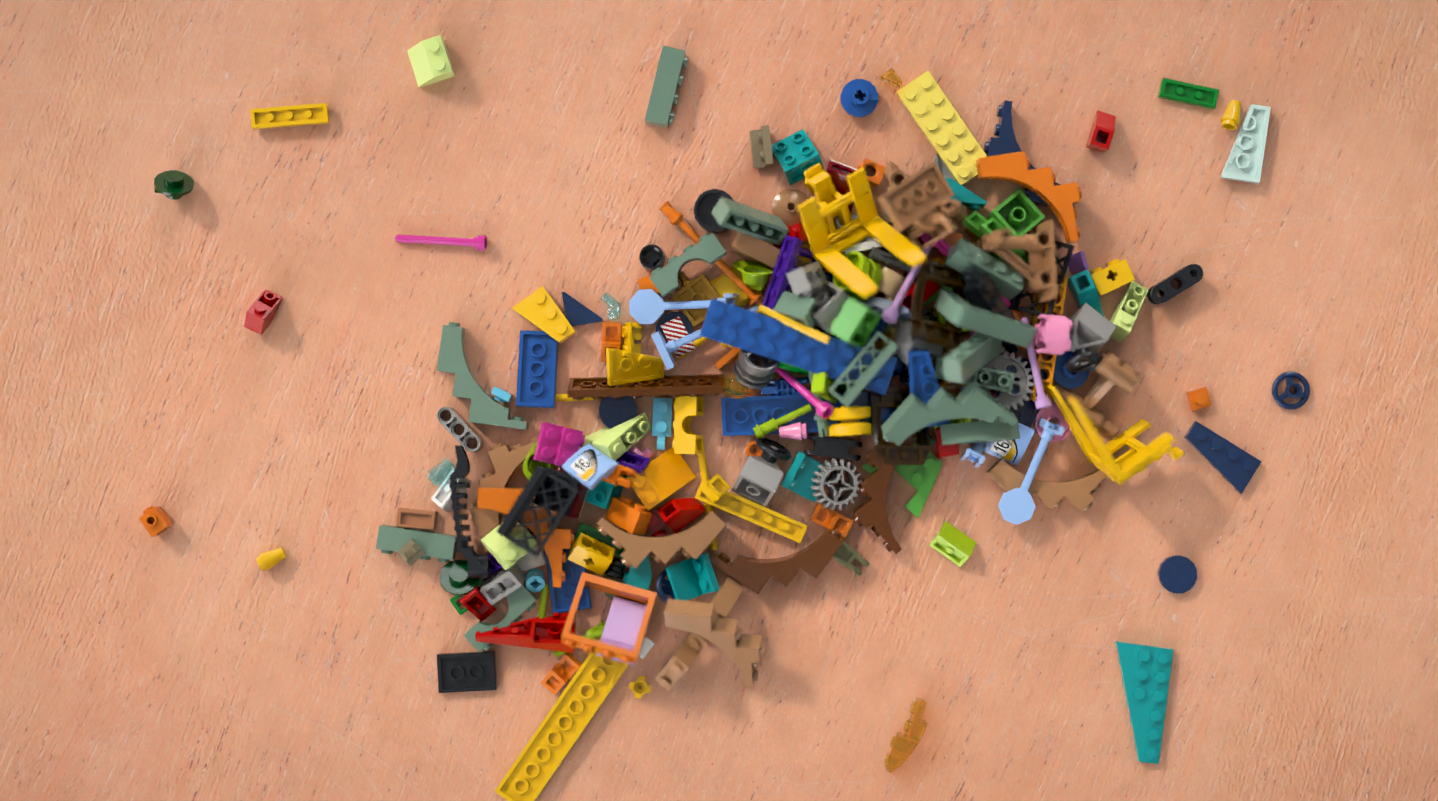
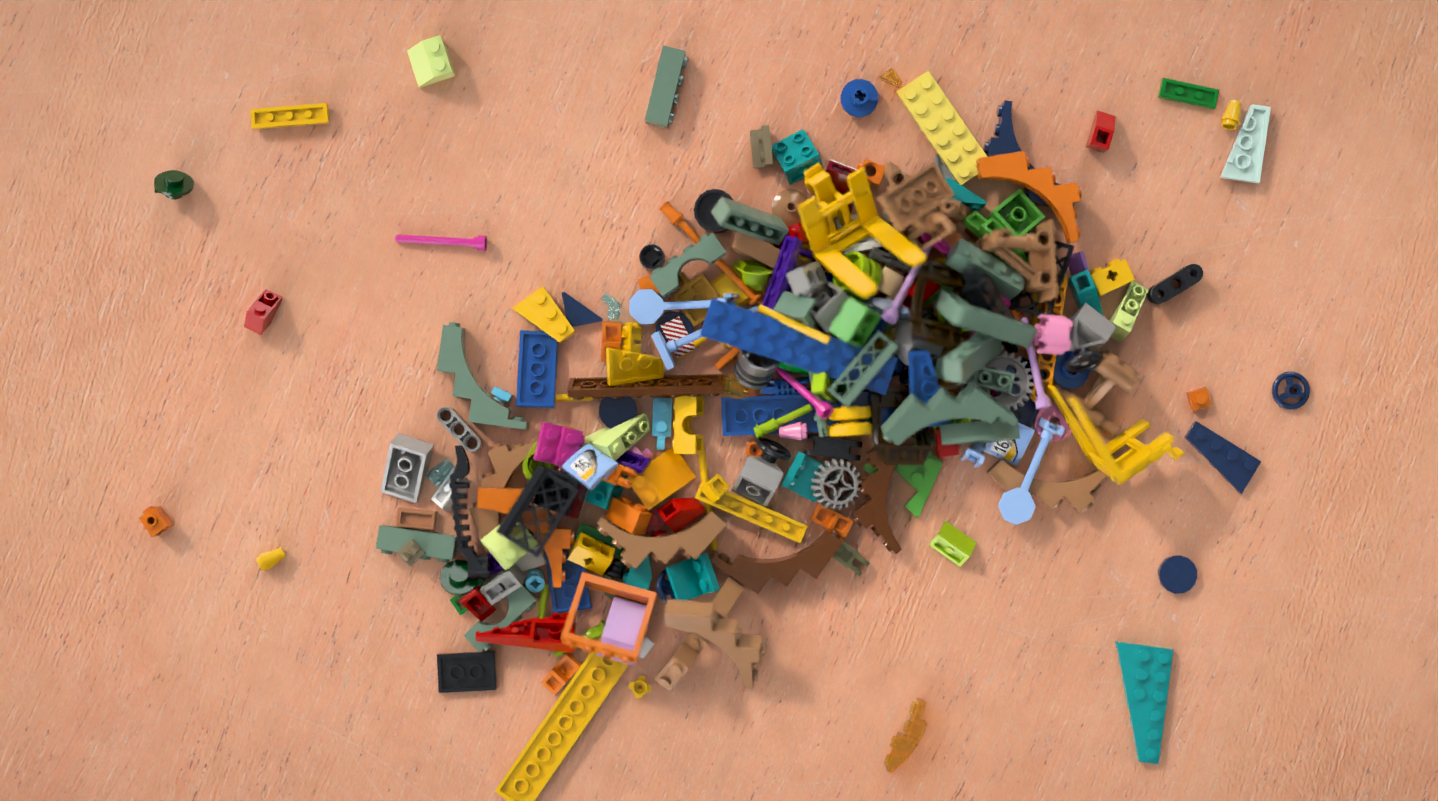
(406, 467): none -> light grey slope

